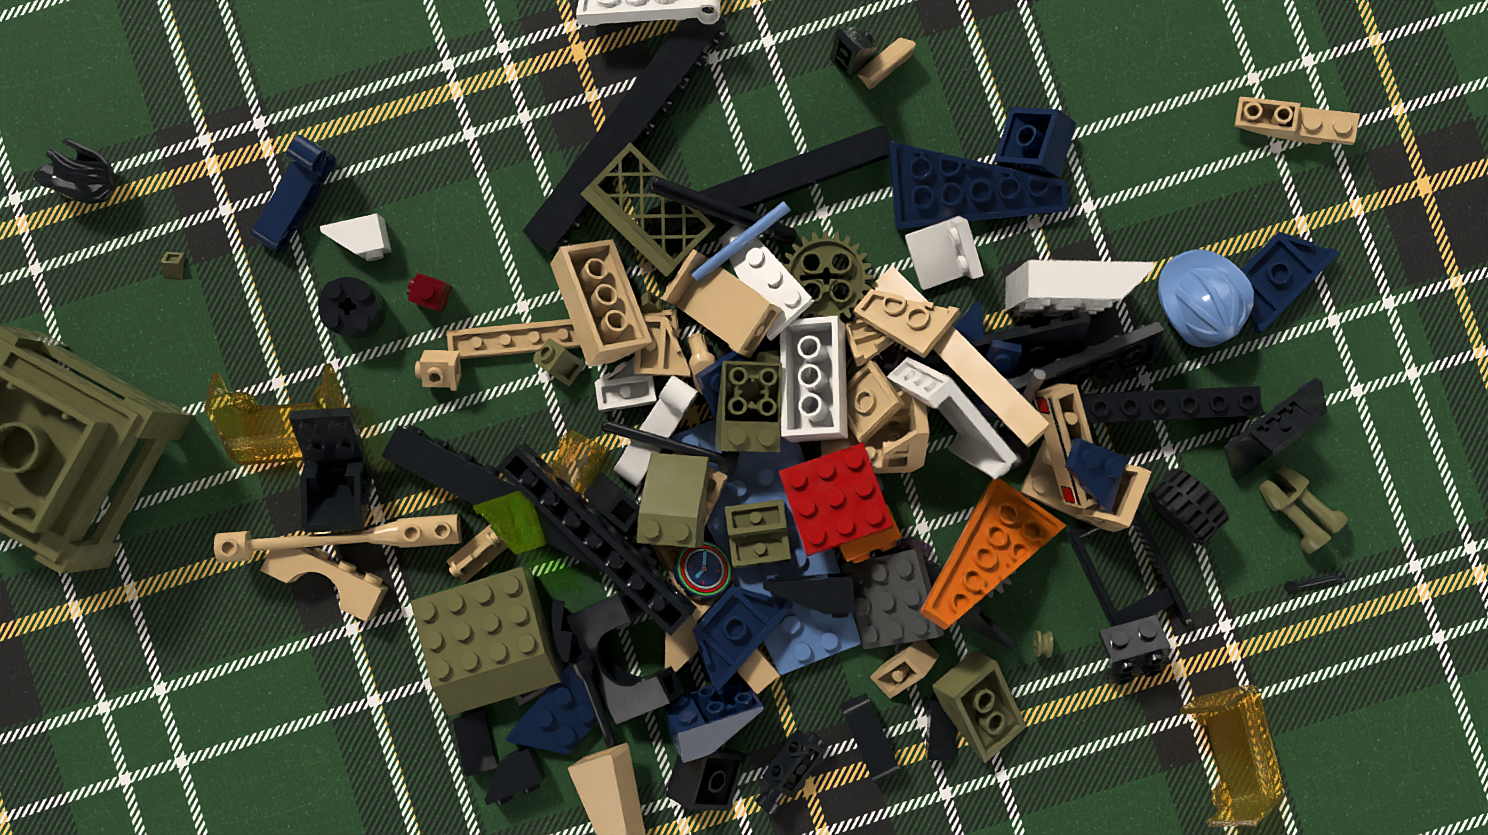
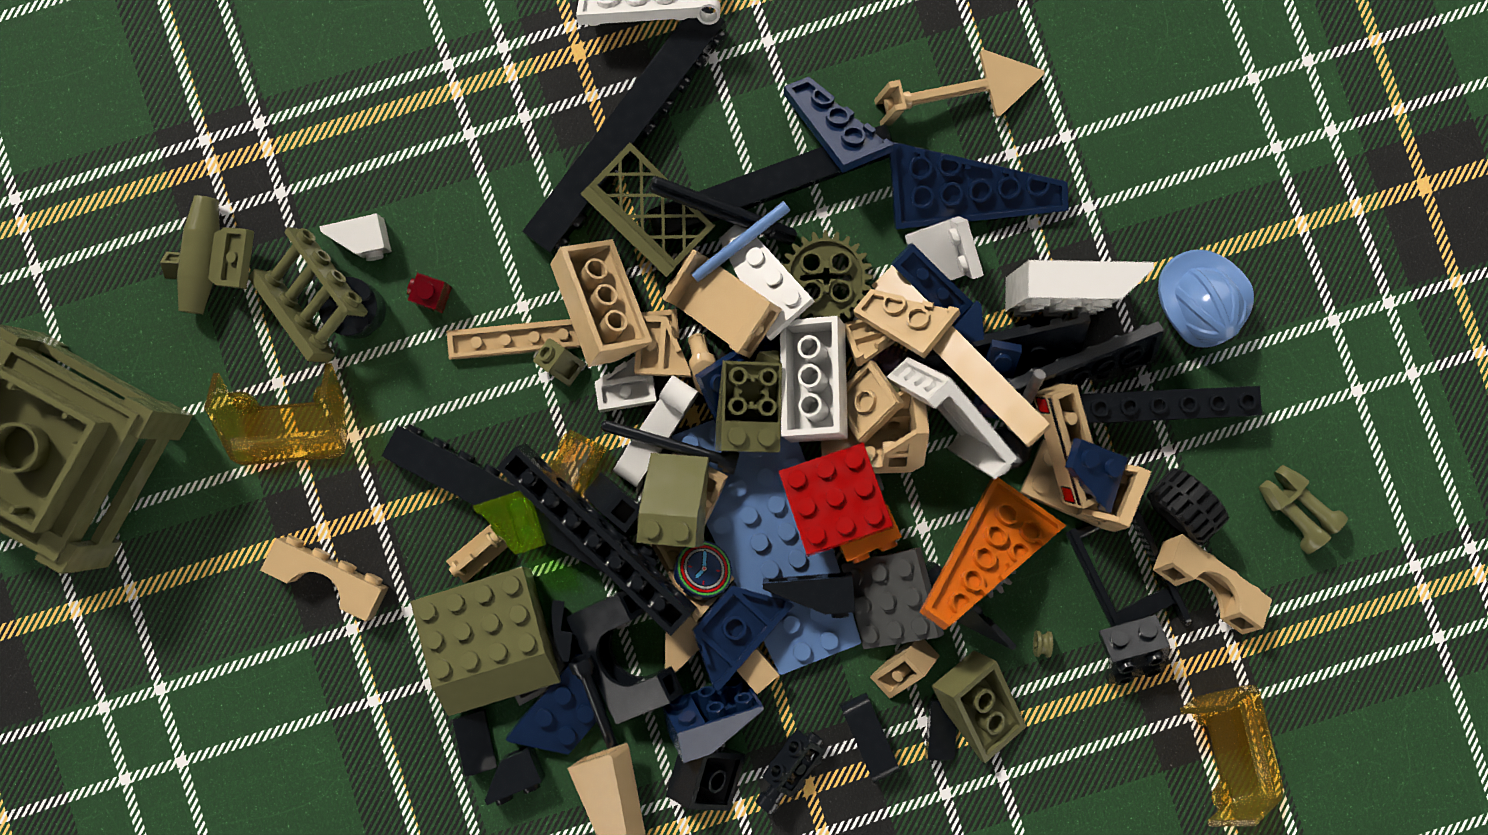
(84, 180): black hair -> none
(210, 255): none -> olive plate
(284, 301): none -> olive fence
(294, 193): dark blue beam -> none
(335, 470): black bracket -> none
(400, 533): tan bar -> none
(439, 369): tan brick -> none
(649, 303): olive piece -> none
(757, 534): olive slope -> none
(835, 126): none -> dark blue wing
(852, 50): black slope -> none
(886, 62): tan slope -> none
(907, 543): clear purple tile -> none
(930, 280): none -> dark blue plate
(1004, 80): none -> tan piece
(1035, 141): dark blue slope -> none
(1239, 602): none -> tan arch
(1276, 429): black bracket -> none
(1281, 273): dark blue wing -> none
(1291, 586): black hinge -> none
(1296, 123): tan slope -> none

